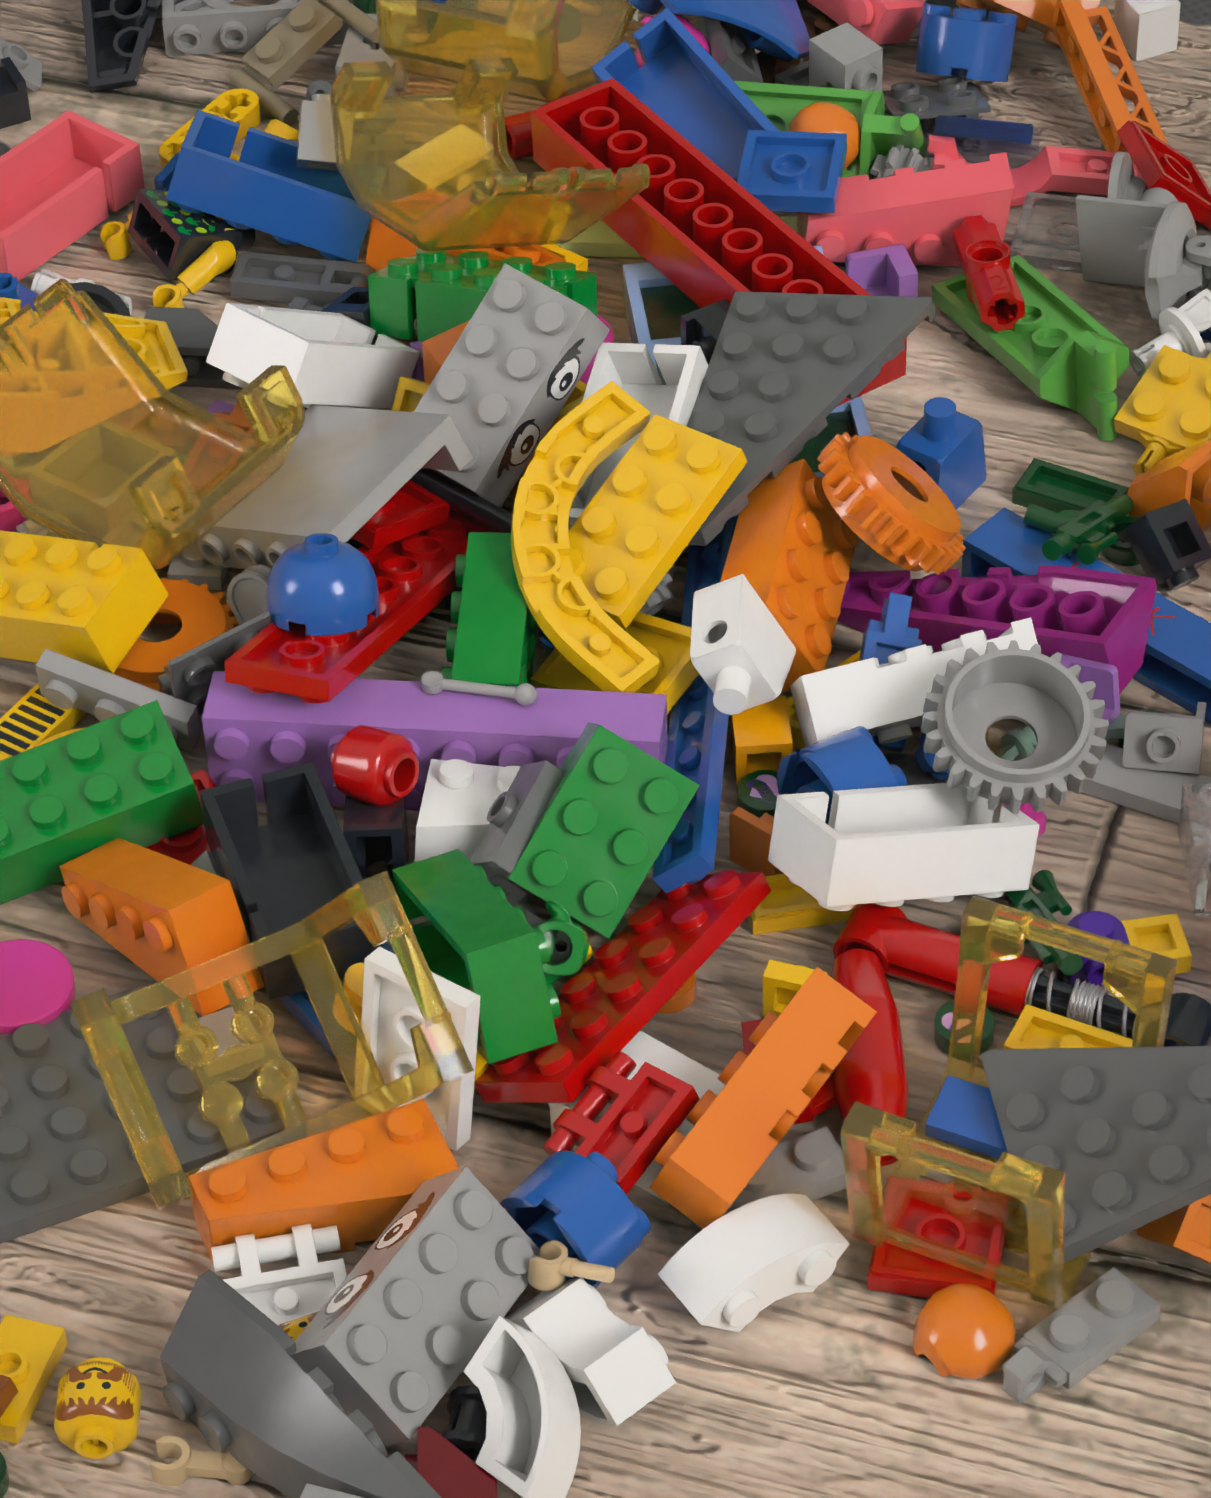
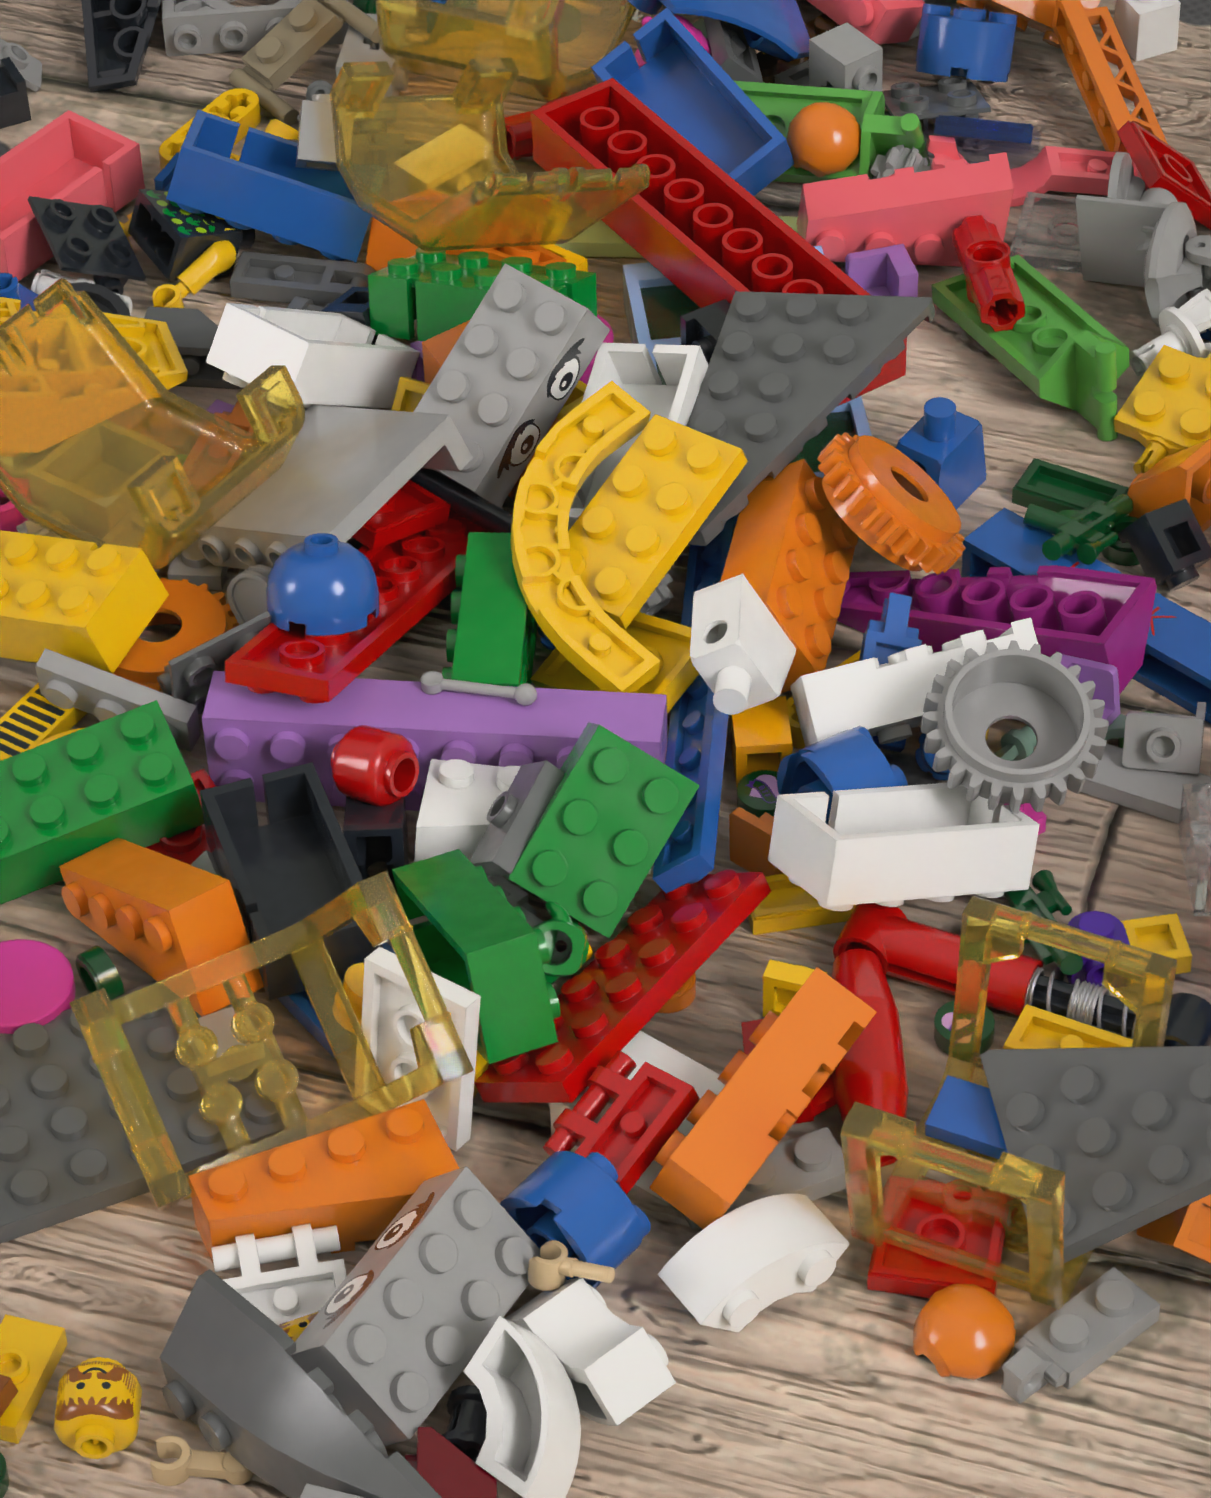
(88, 241): none -> black hinge
(99, 972): none -> dark green tile
(793, 169): blue plate -> none

